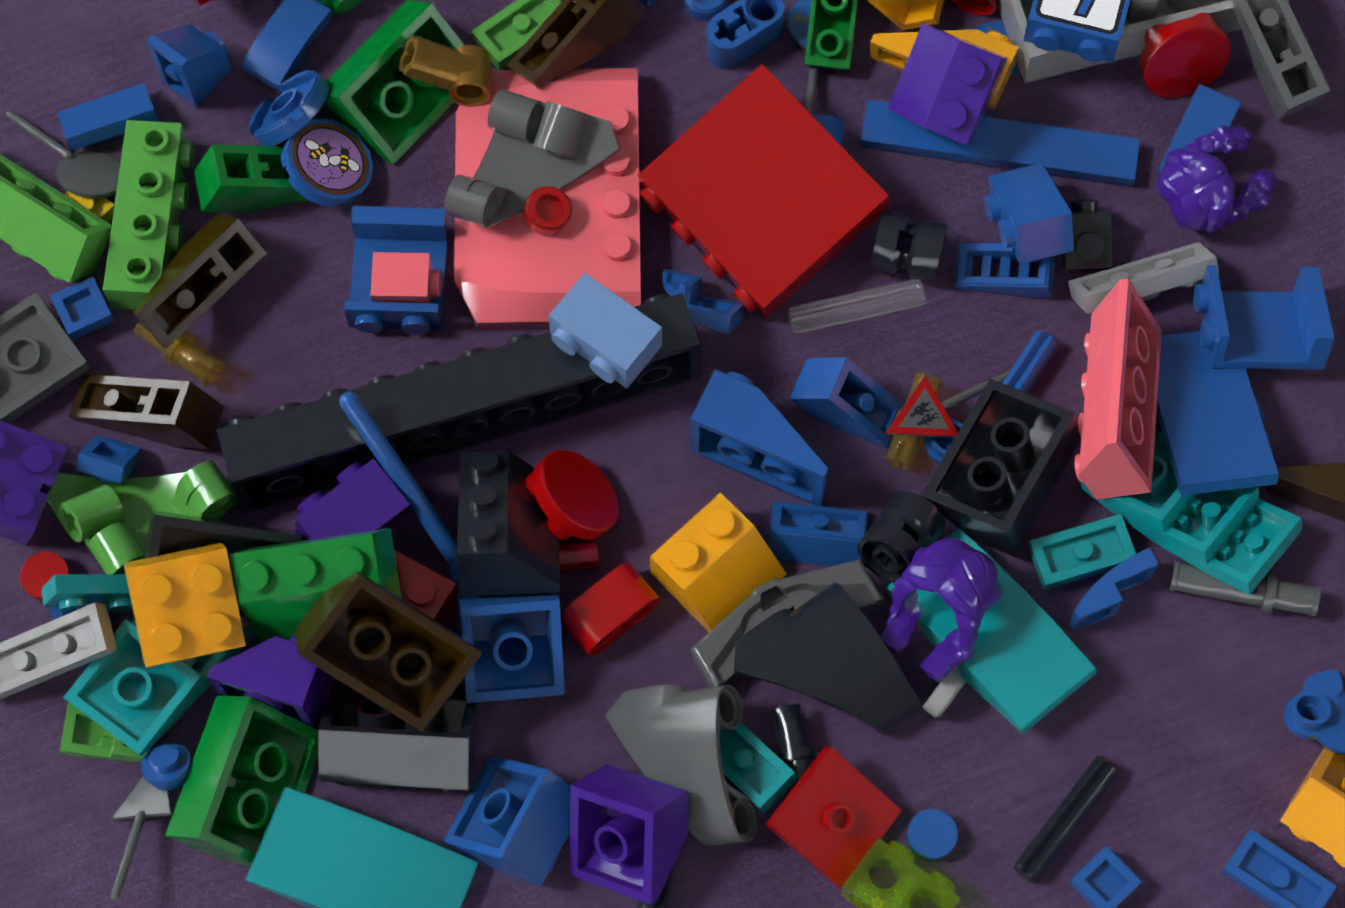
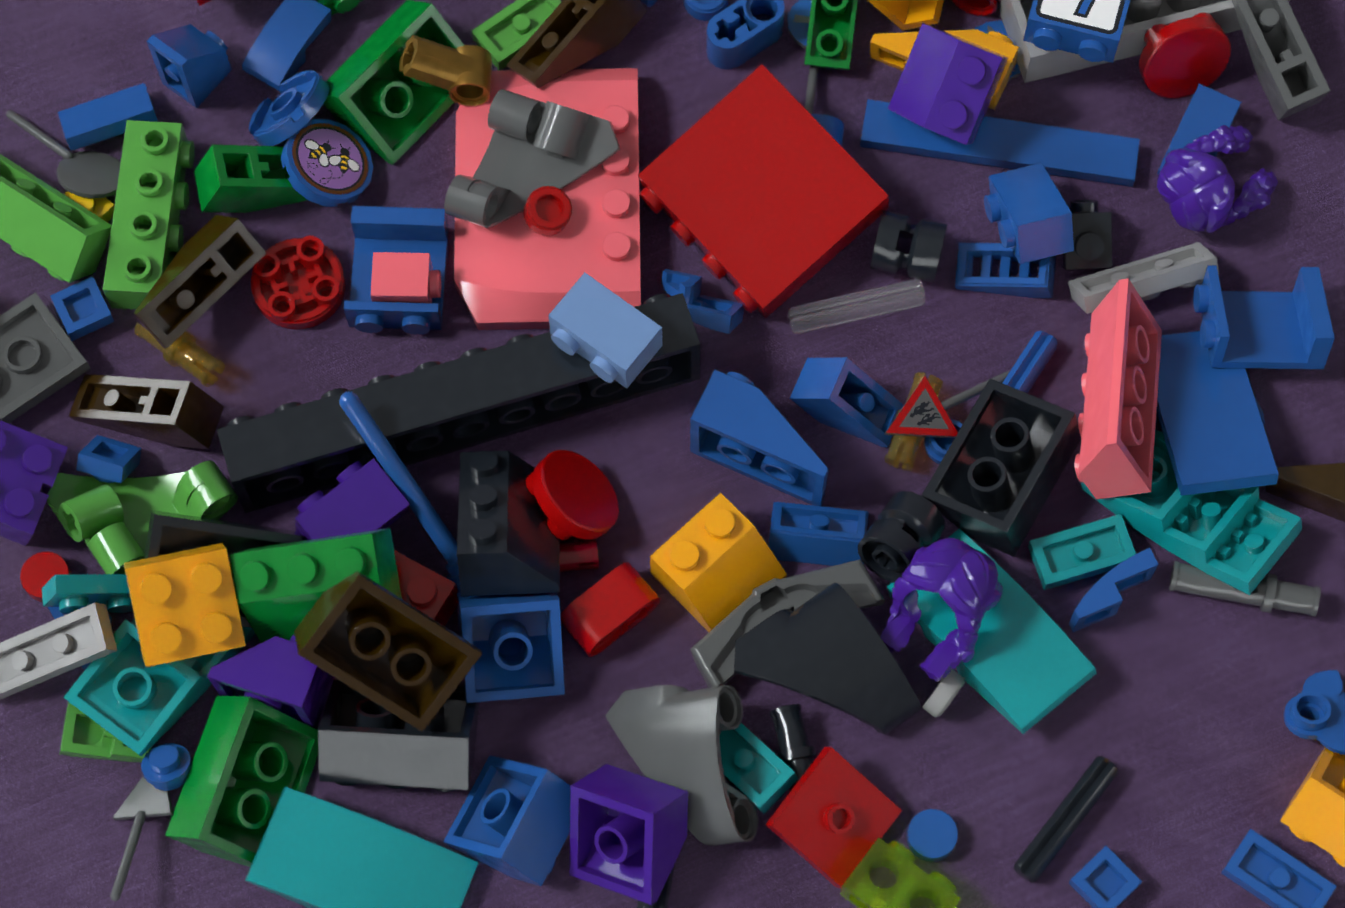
(298, 283): none -> red tile

